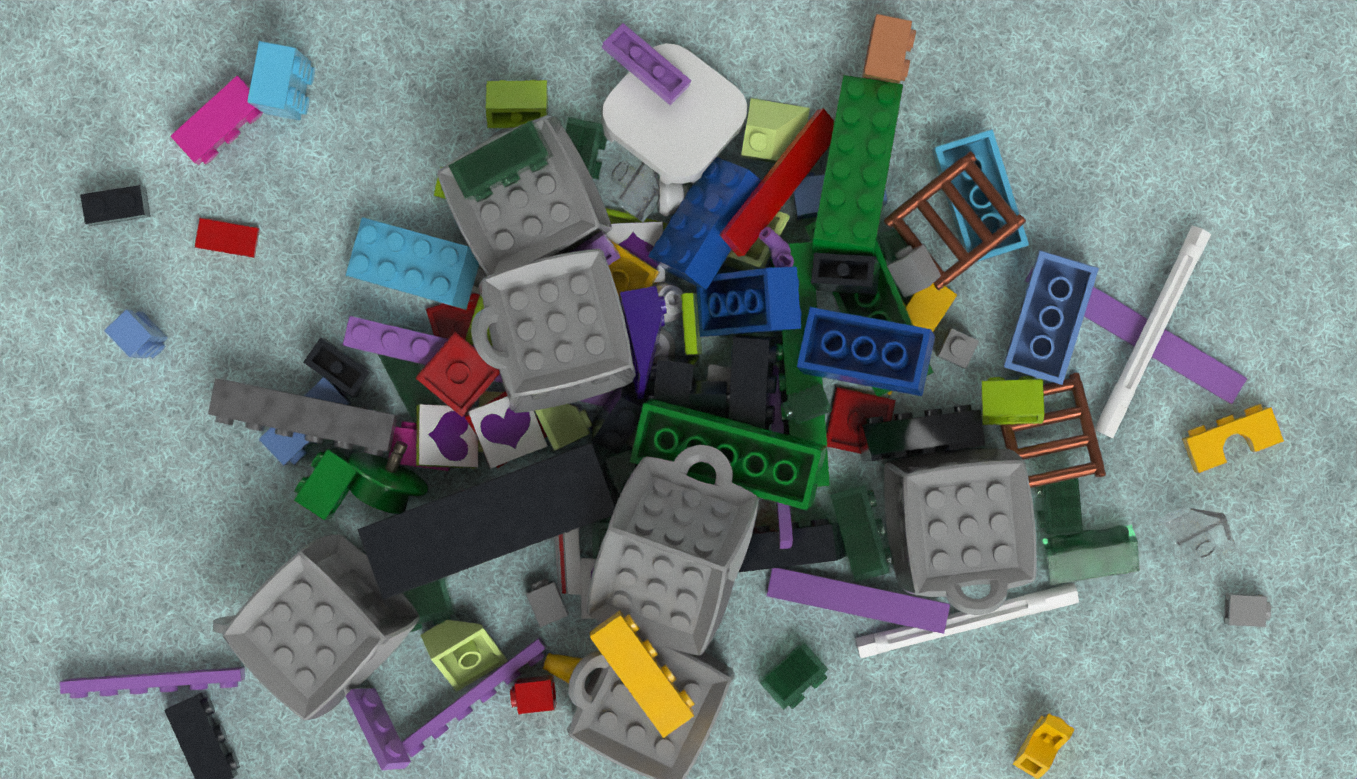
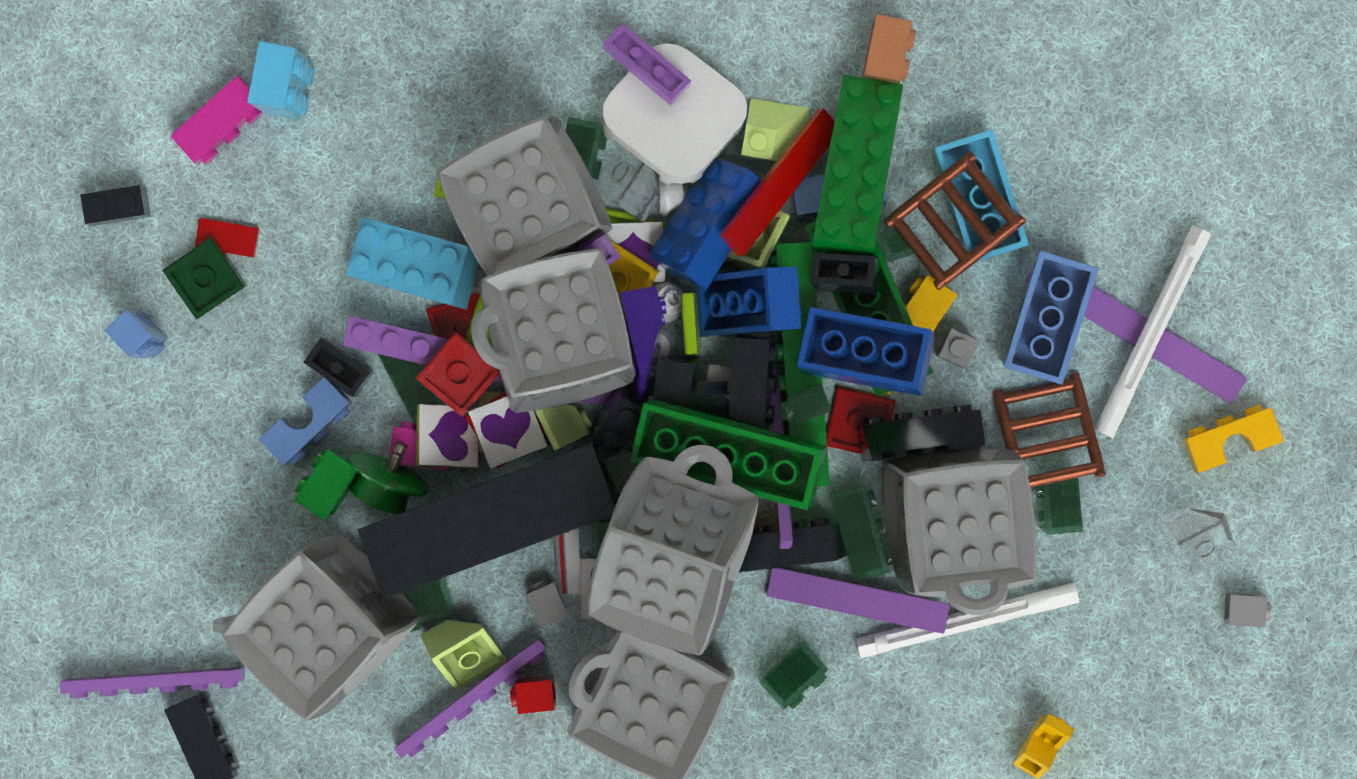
(204, 278): none -> dark green tile
(302, 415): flat silver brick -> none
(378, 729): medium lavender plate -> none
(501, 162): clear green brick -> none
(515, 102): lime brick -> none
(561, 665): yellow cone -> none
(642, 674): yellow brick -> none
(778, 248): medium lavender arm -> none
(913, 269): light grey brick -> none
(1012, 401): lime brick -> none
(1091, 554): clear green brick -> none

